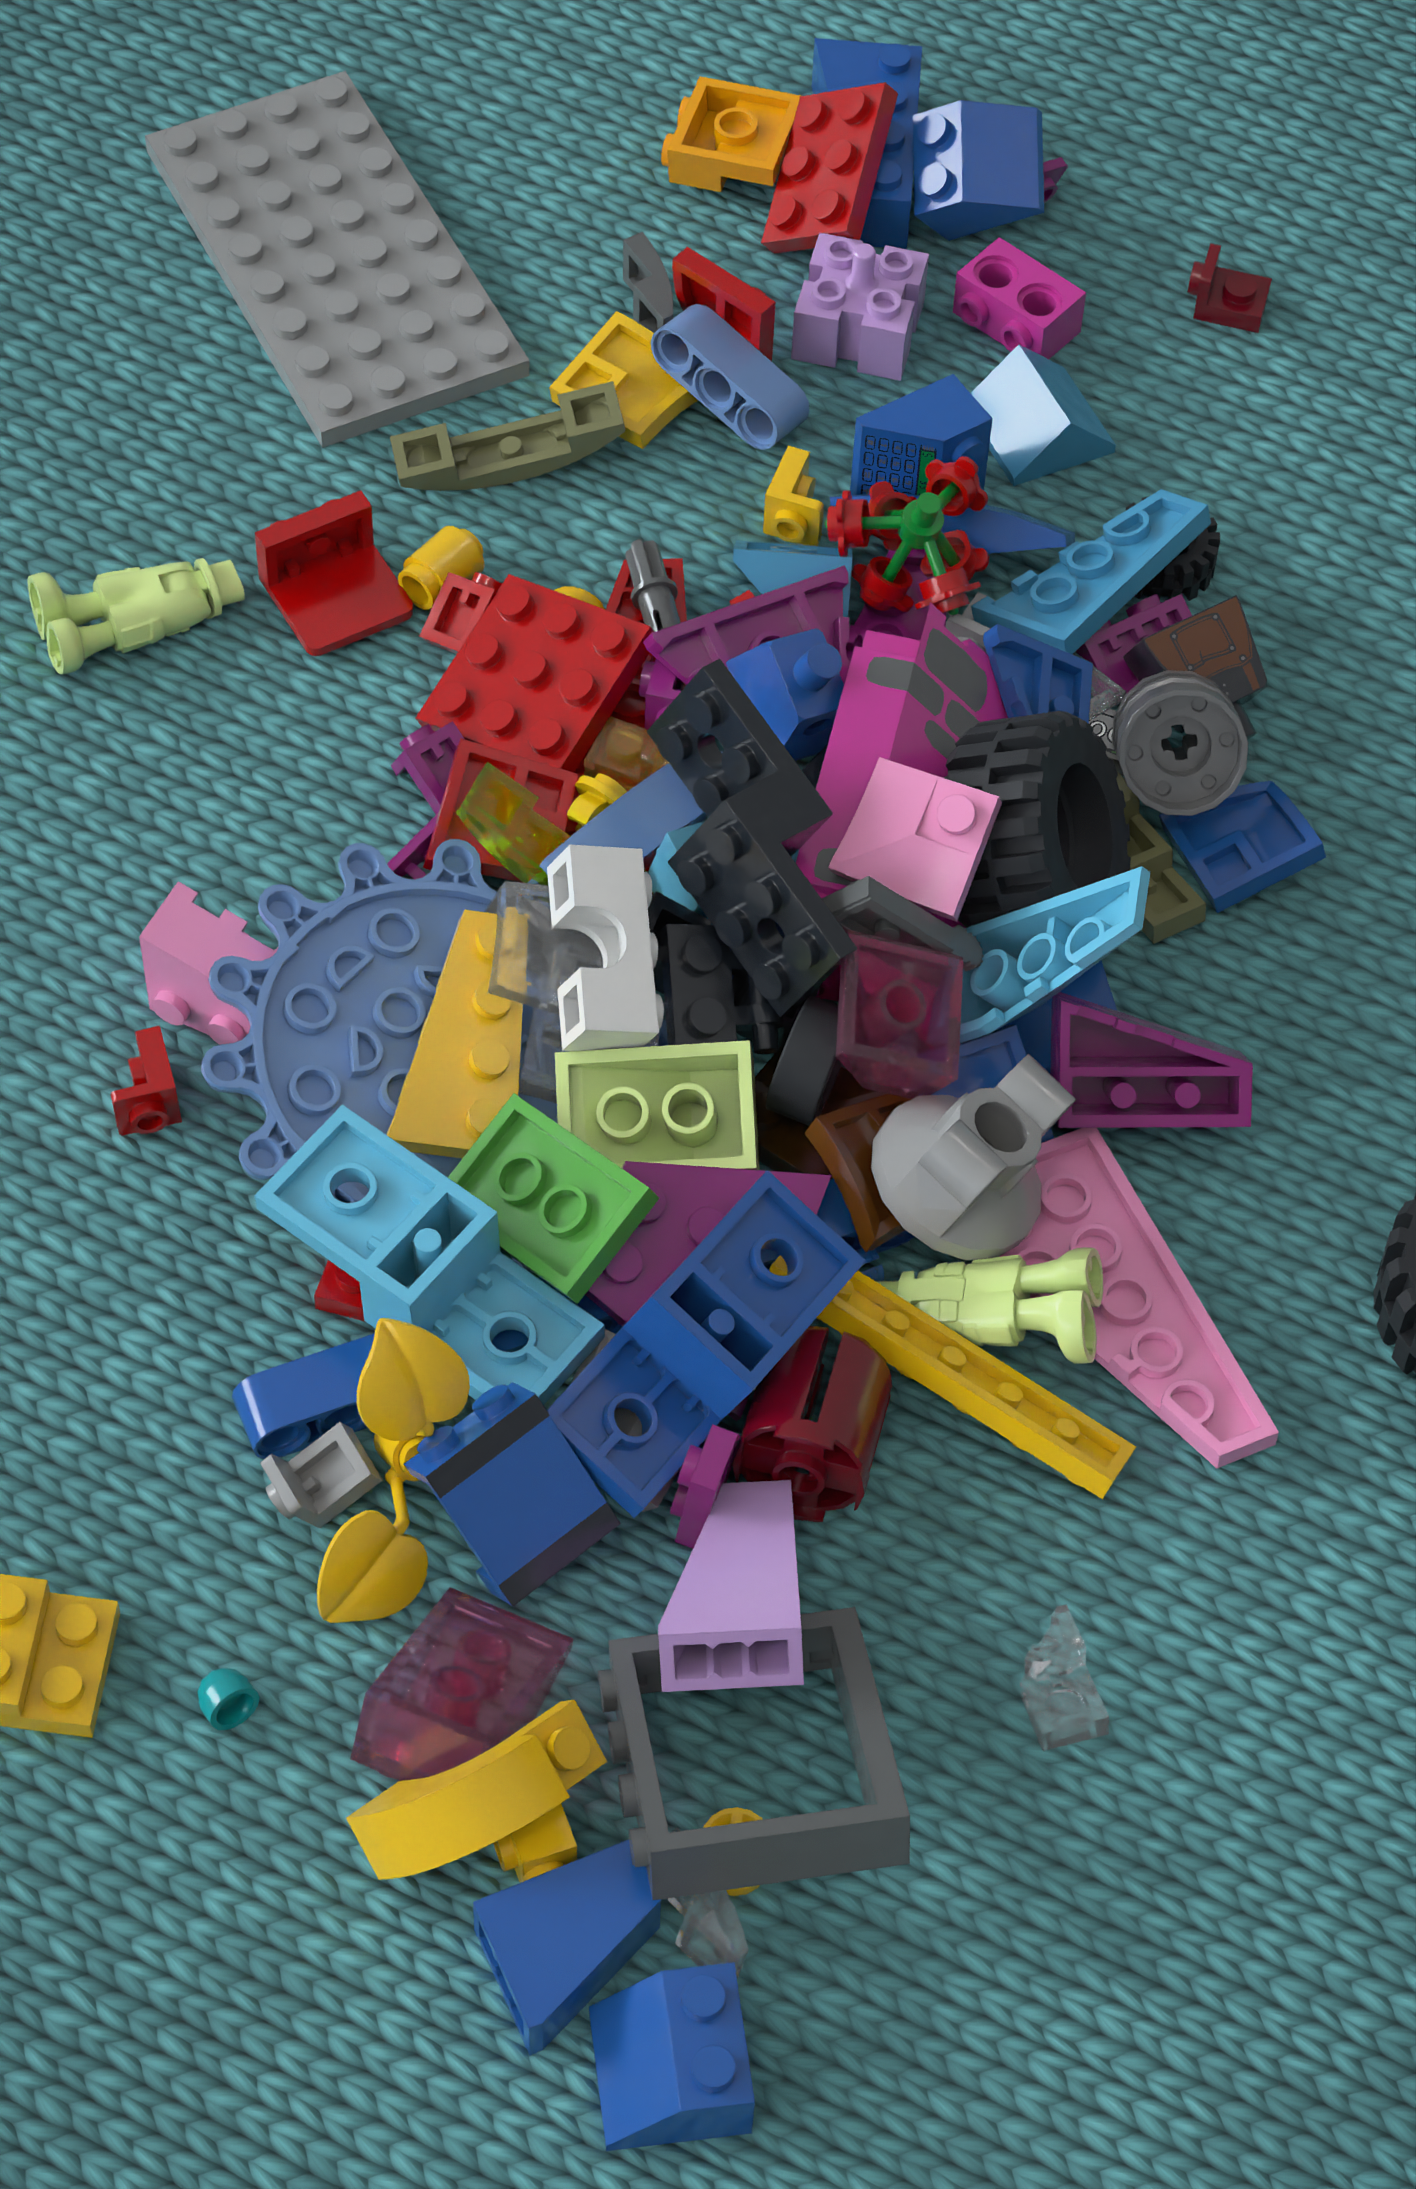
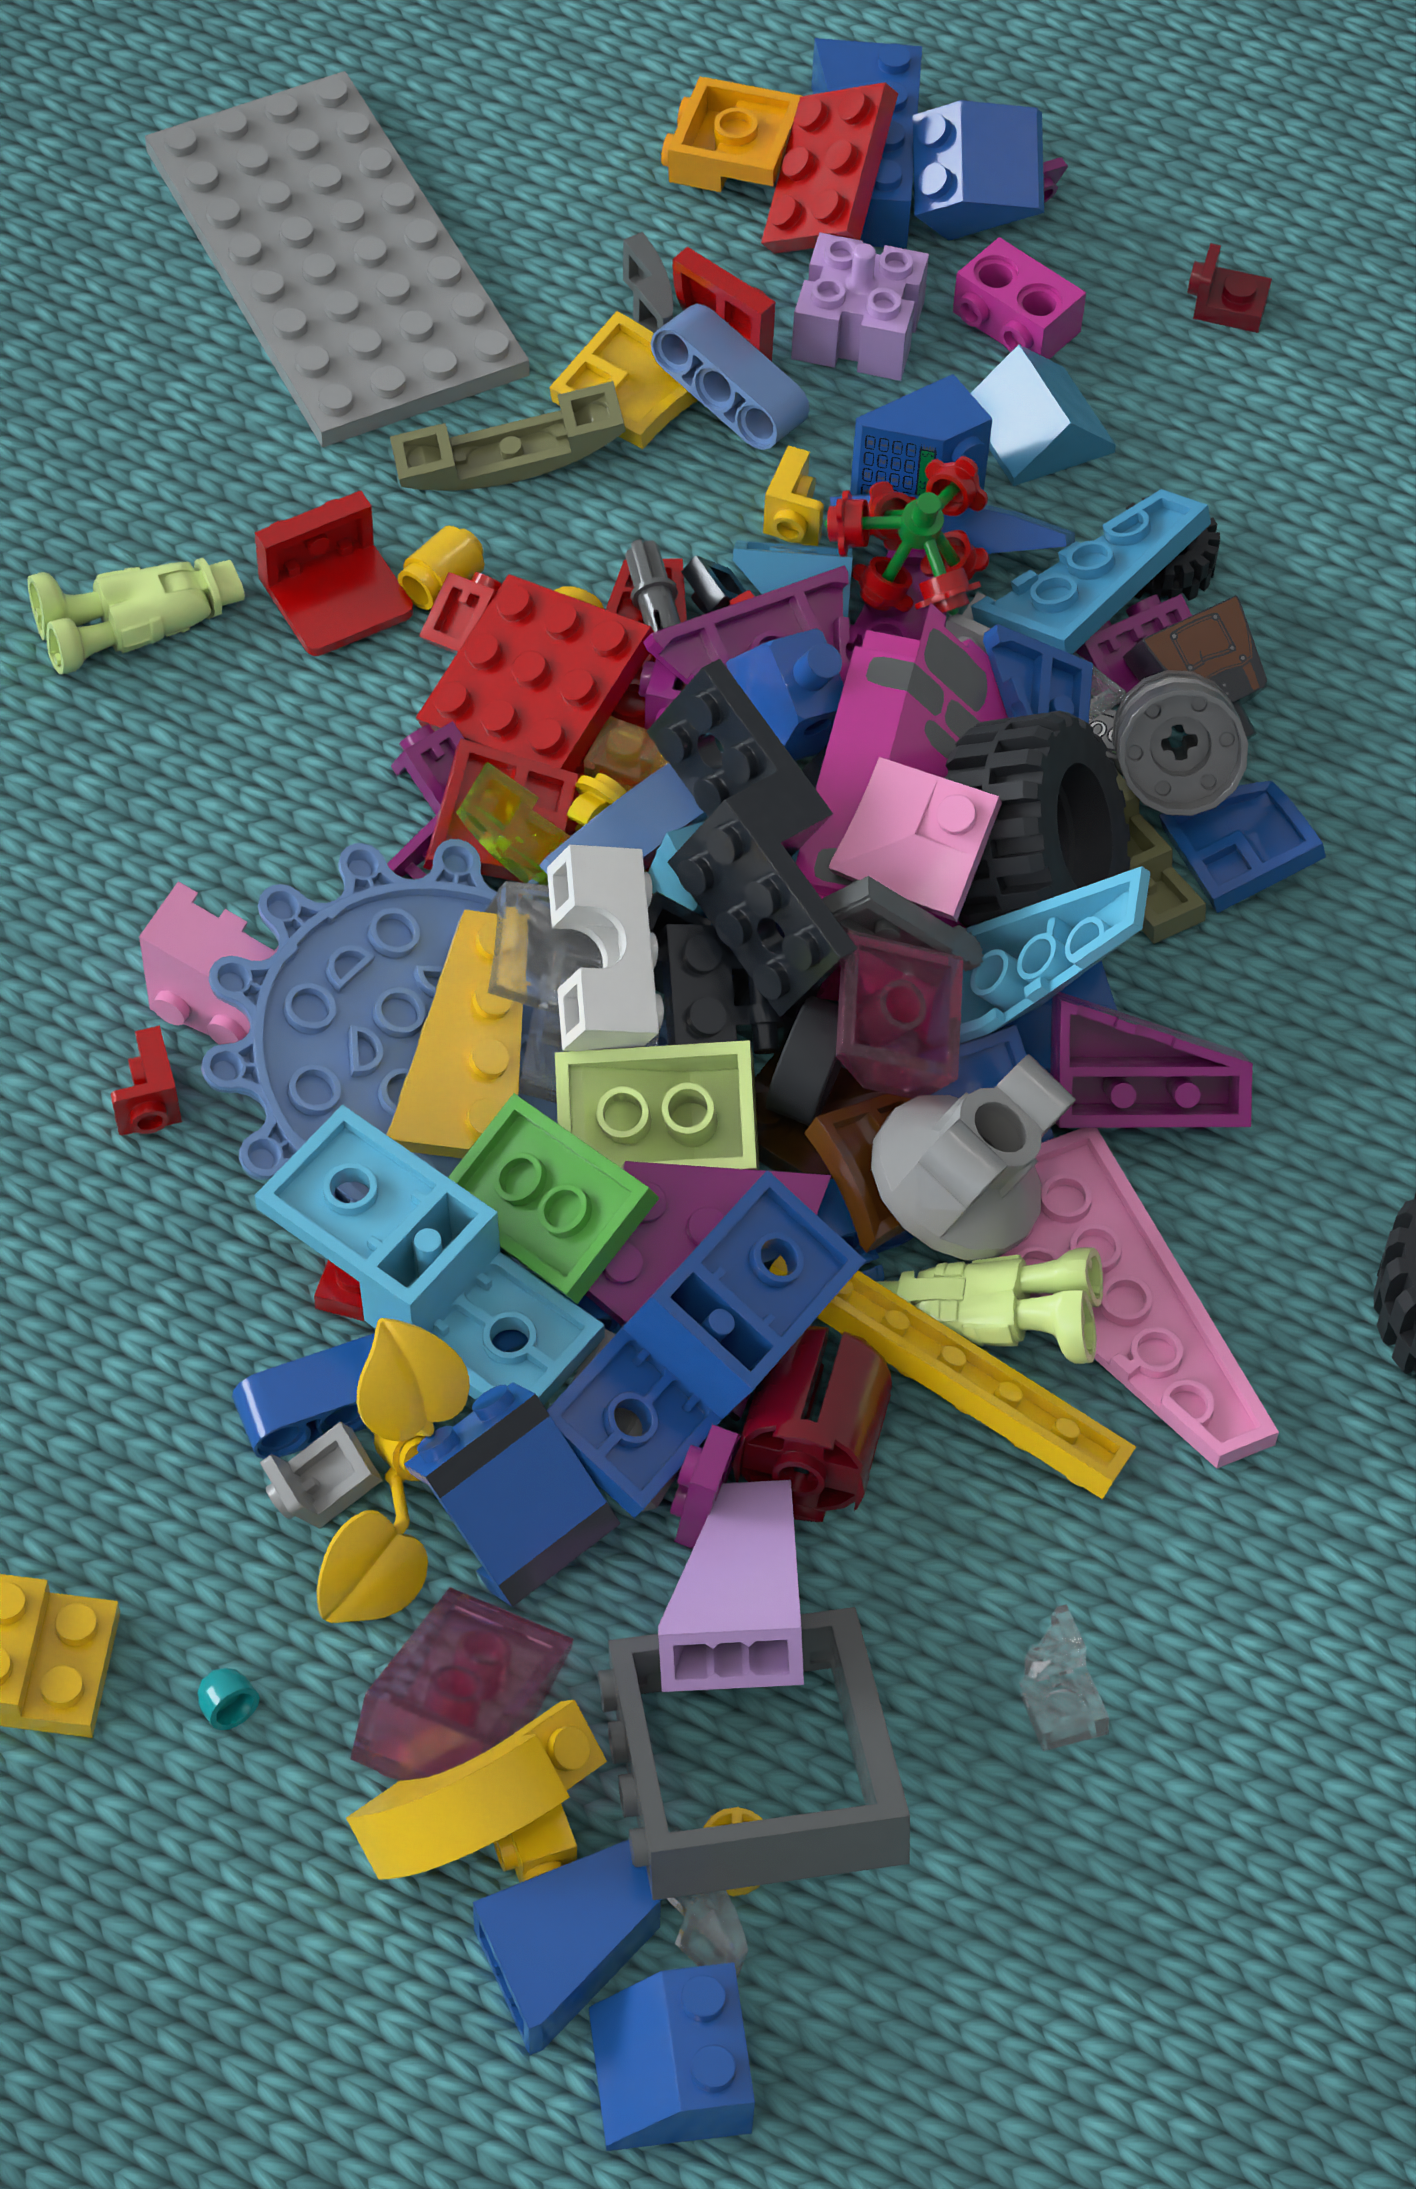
(712, 584): none -> black plate

